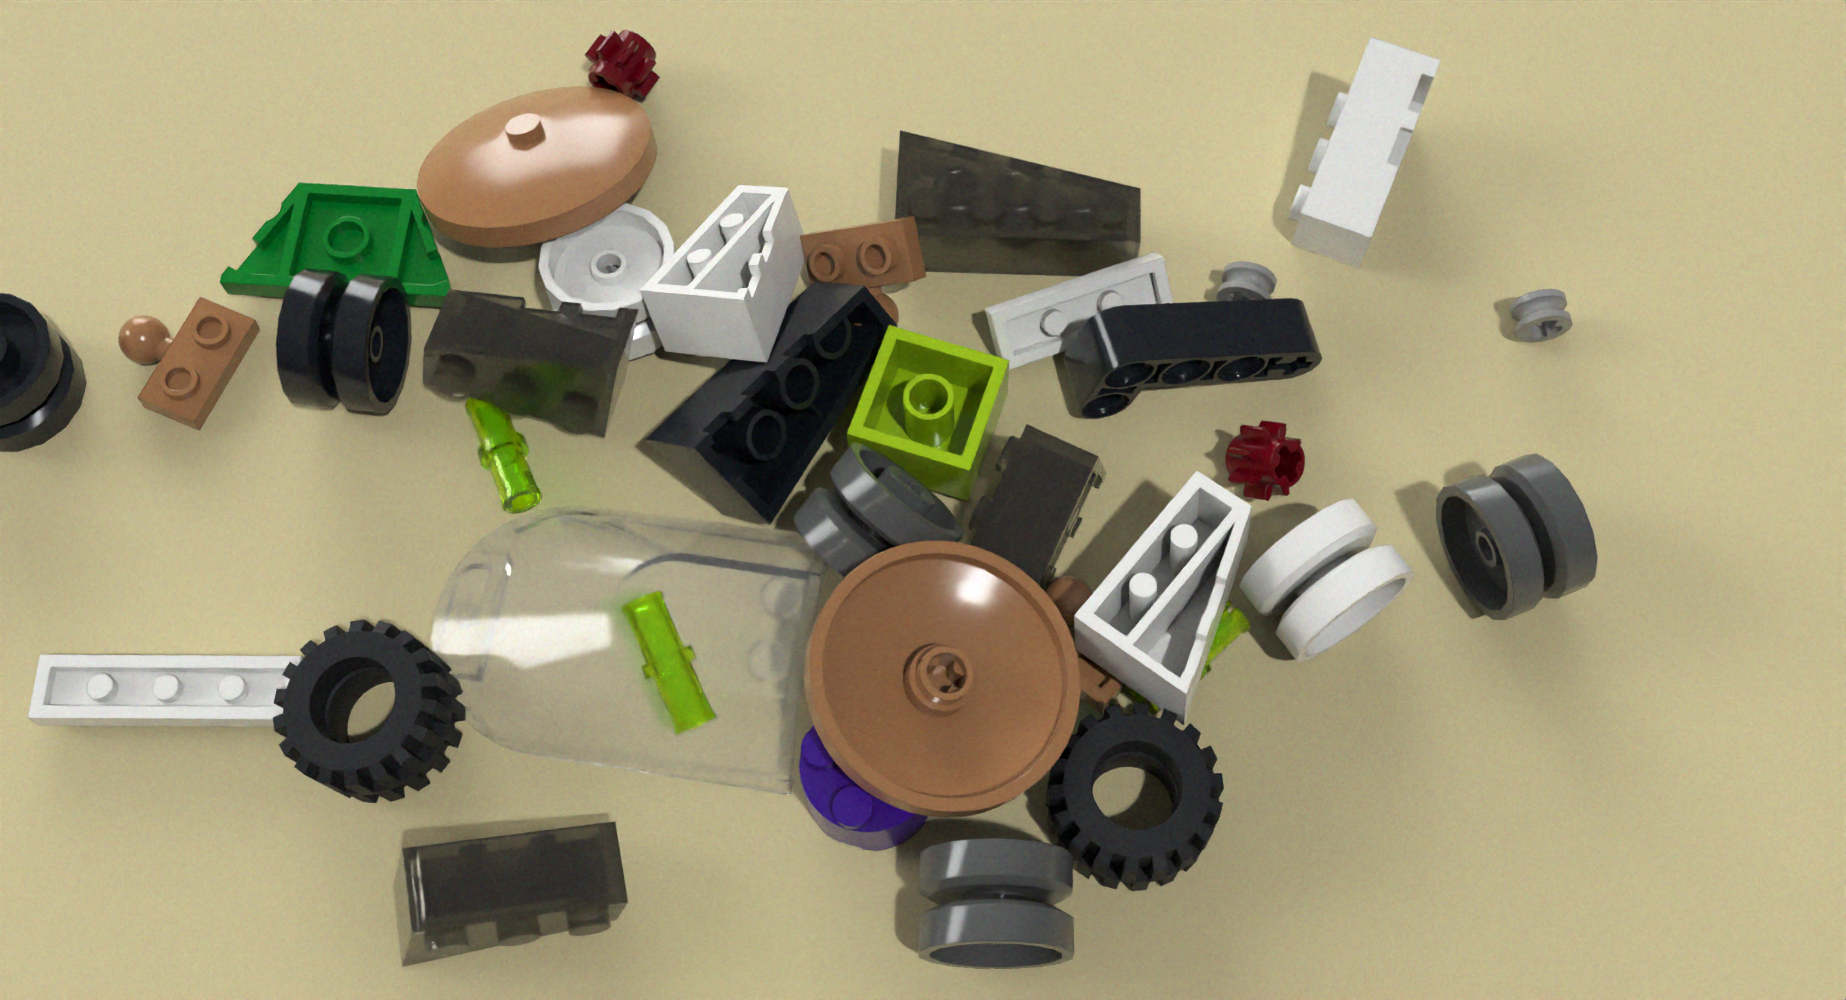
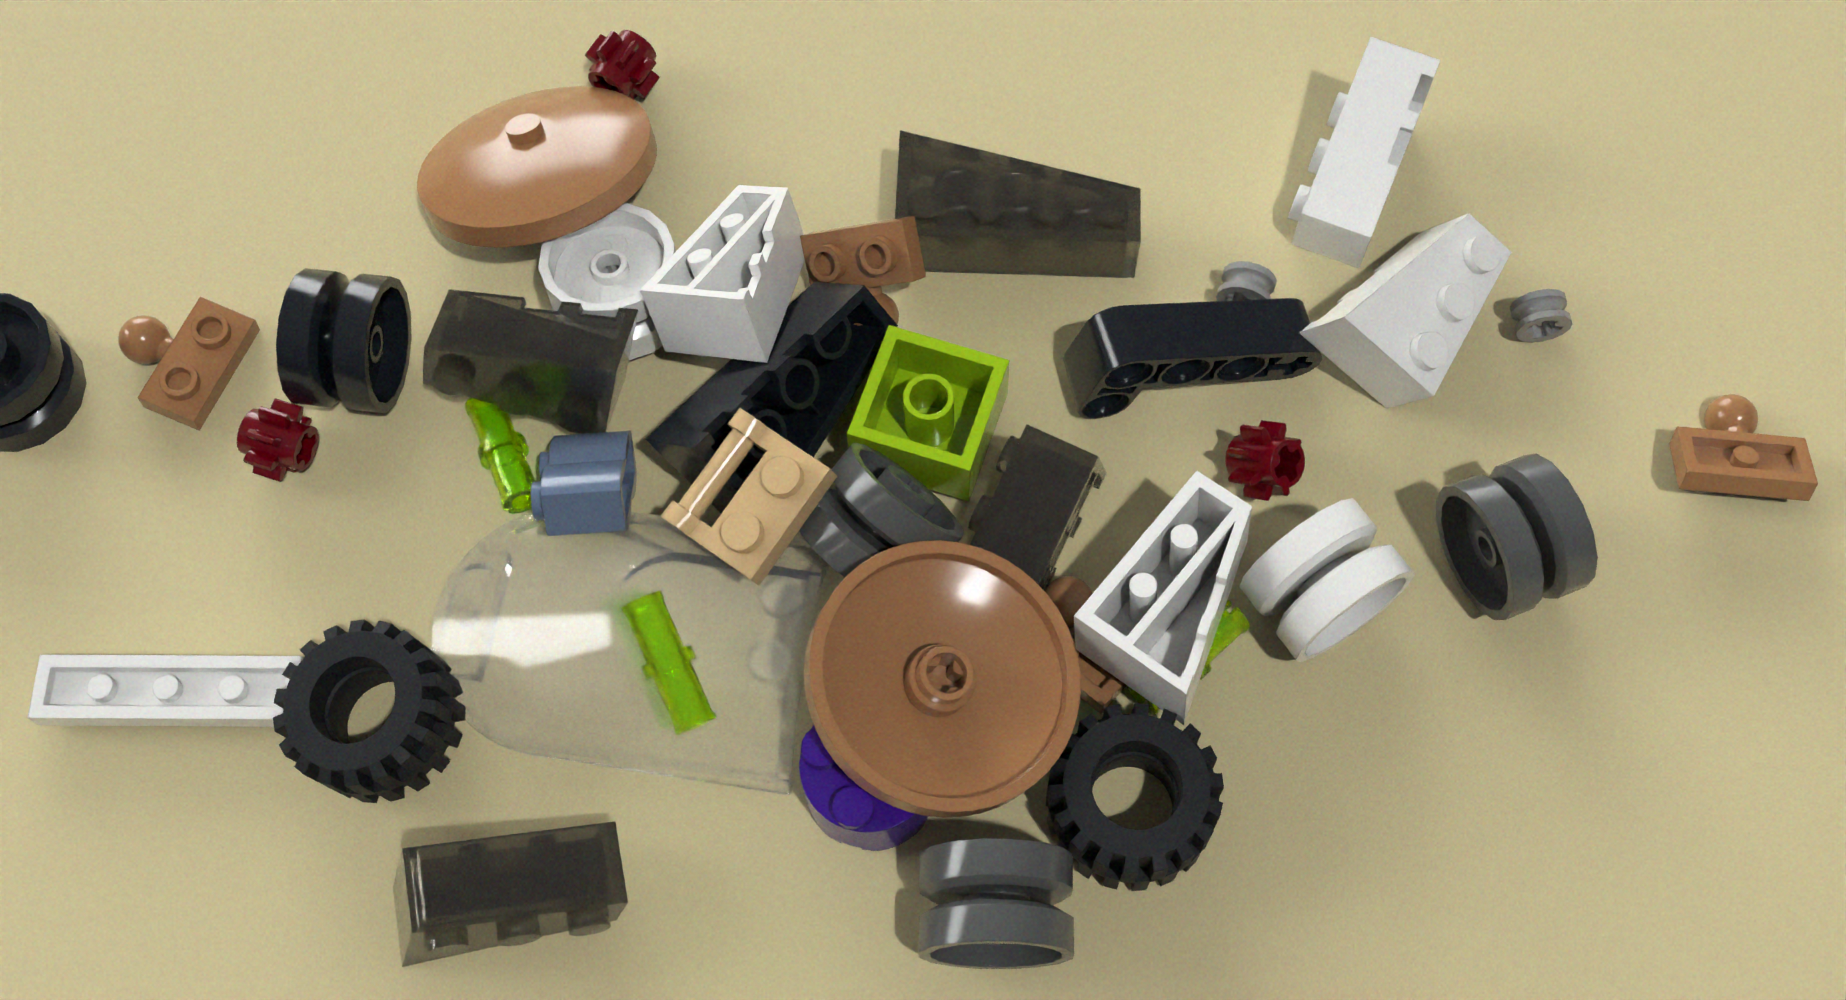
(277, 439): none -> dark red gear
(348, 233): green wing -> none
(586, 483): none -> sand blue brick
(765, 508): none -> tan plate
(1053, 317): white plate -> none
(1413, 313): none -> white wedge
(1737, 460): none -> medium nougat plate

